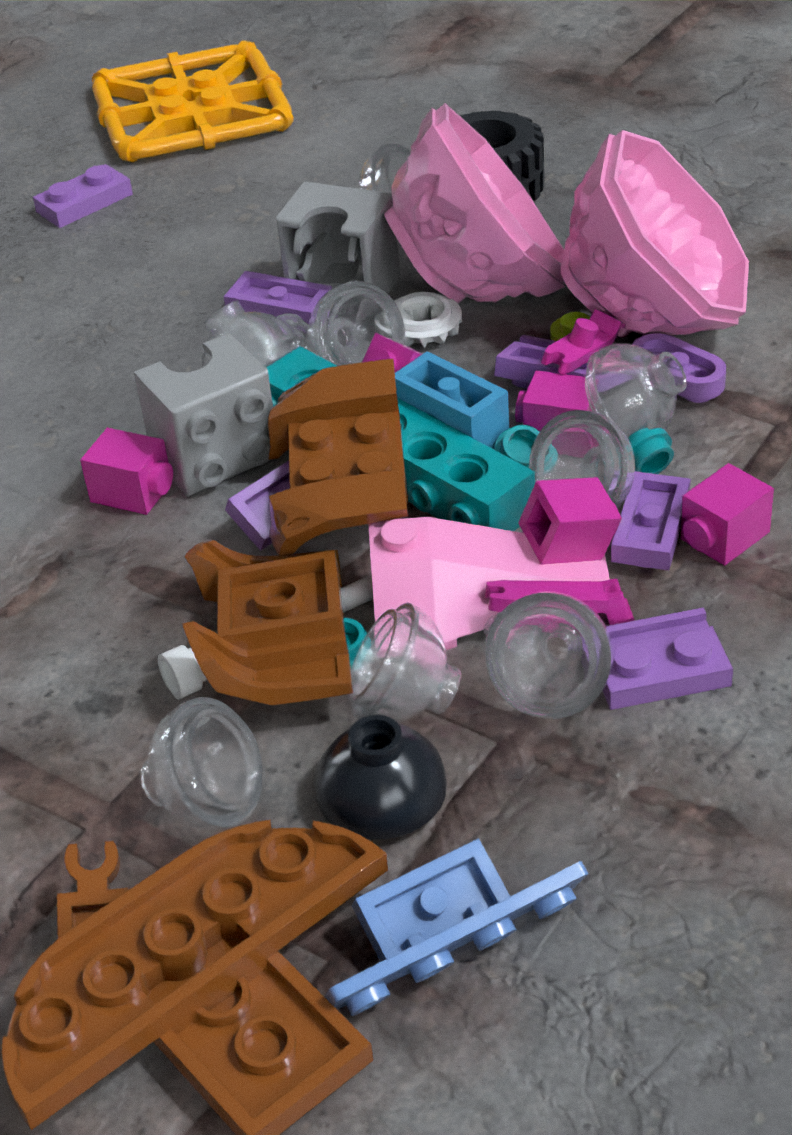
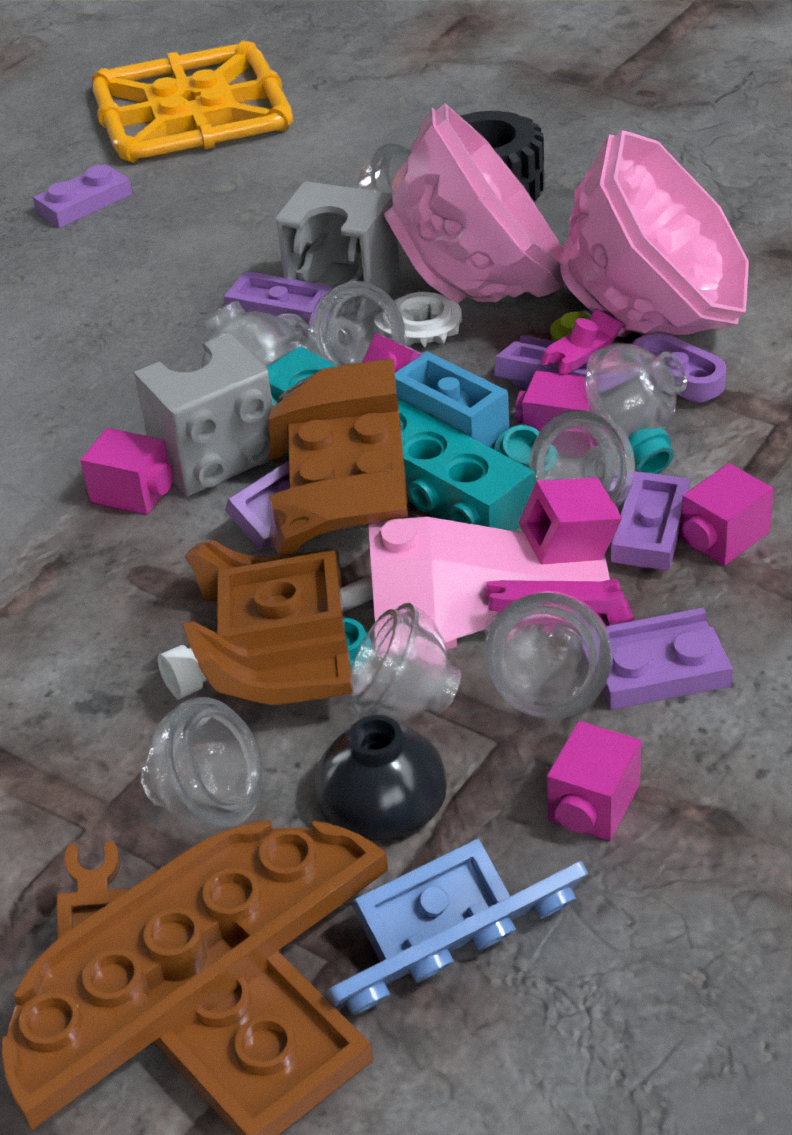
(594, 780): none -> dark pink brick

